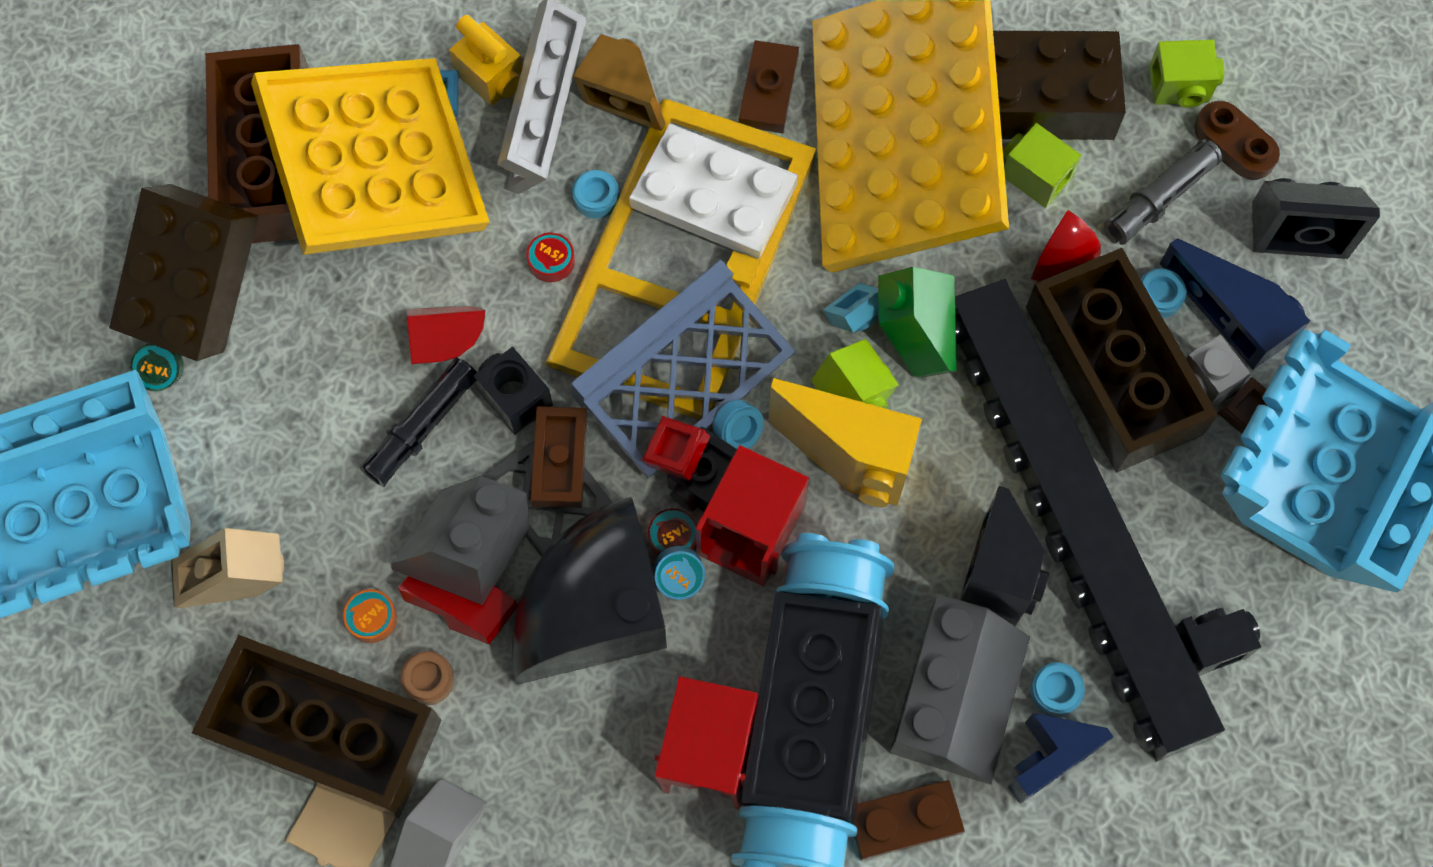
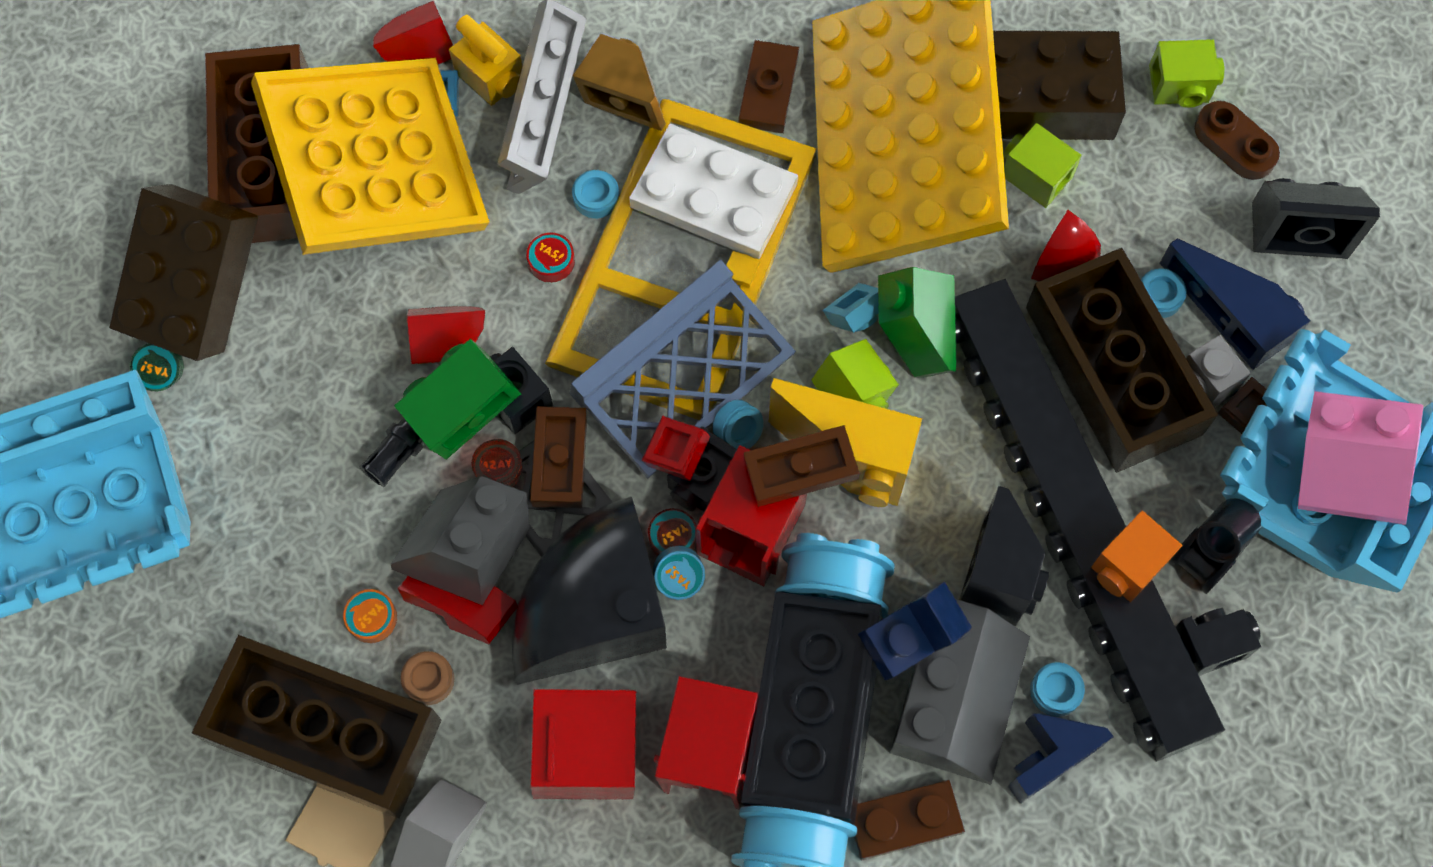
(227, 568): tan slope -> none
(414, 36): none -> red brick
(456, 398): none -> green brick
(498, 461): none -> clear red tile
(583, 744): none -> red piece
(801, 465): none -> reddish brown plate
(915, 631): none -> dark blue slope
(1135, 557): none -> orange brick
(1149, 202): dark grey pin -> none
(1218, 542): none -> black piece
(1360, 457): none -> bright pink slope

